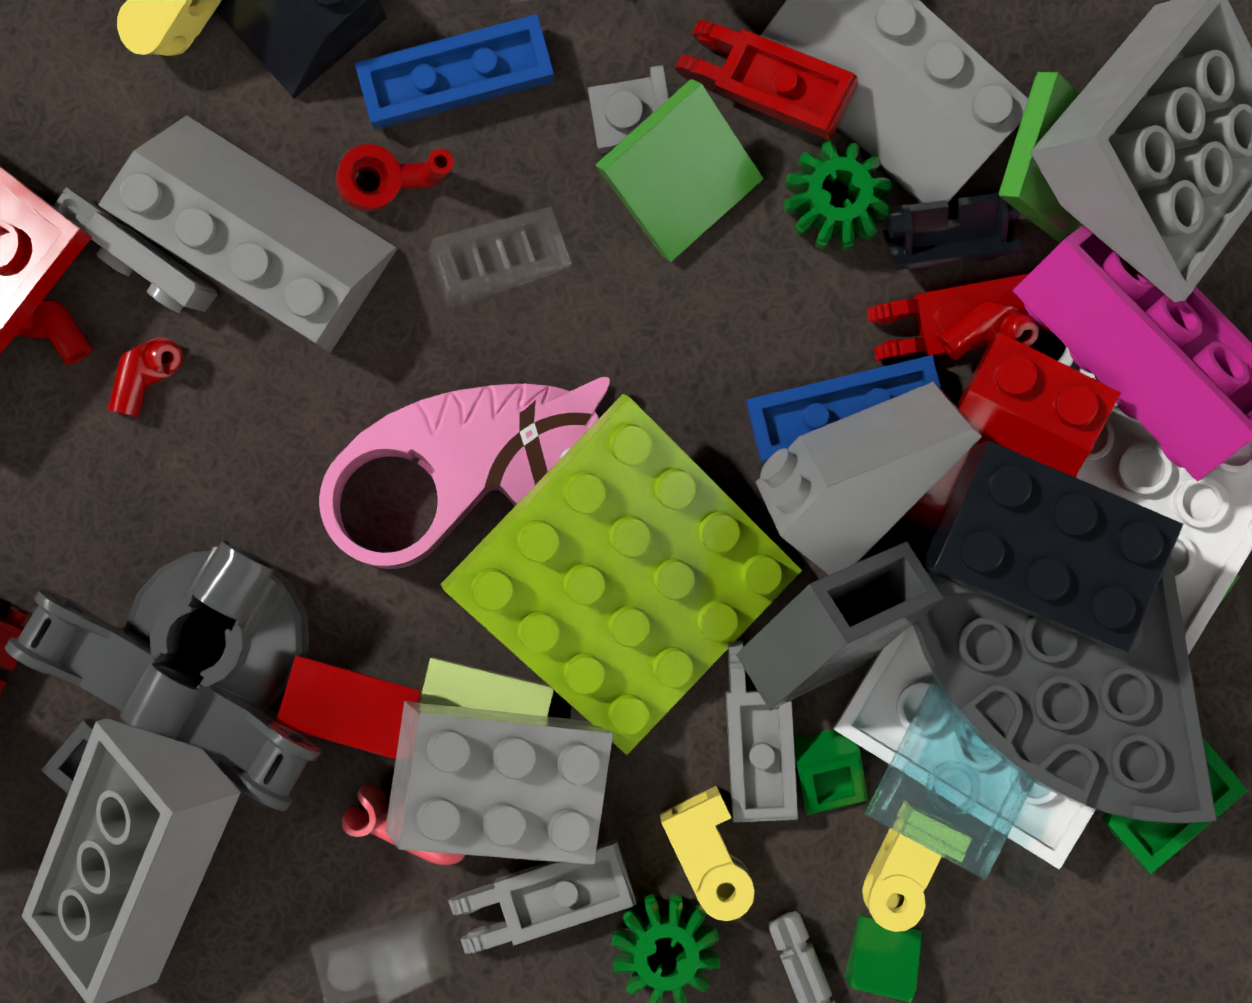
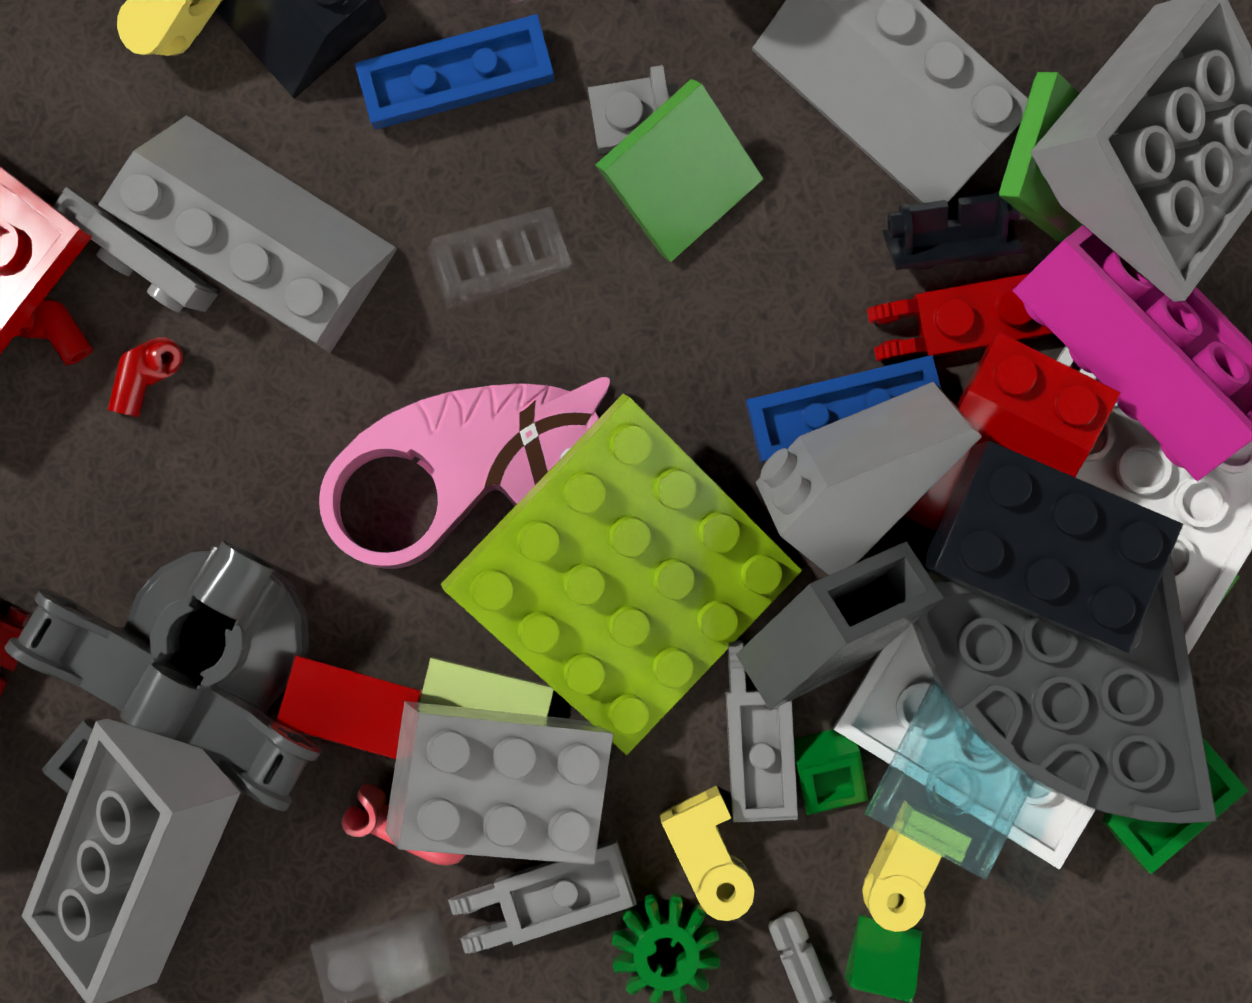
(389, 173): red plate -> none
(772, 78): red hinge -> none
(815, 201): green gear -> none
(984, 323): red arm -> none

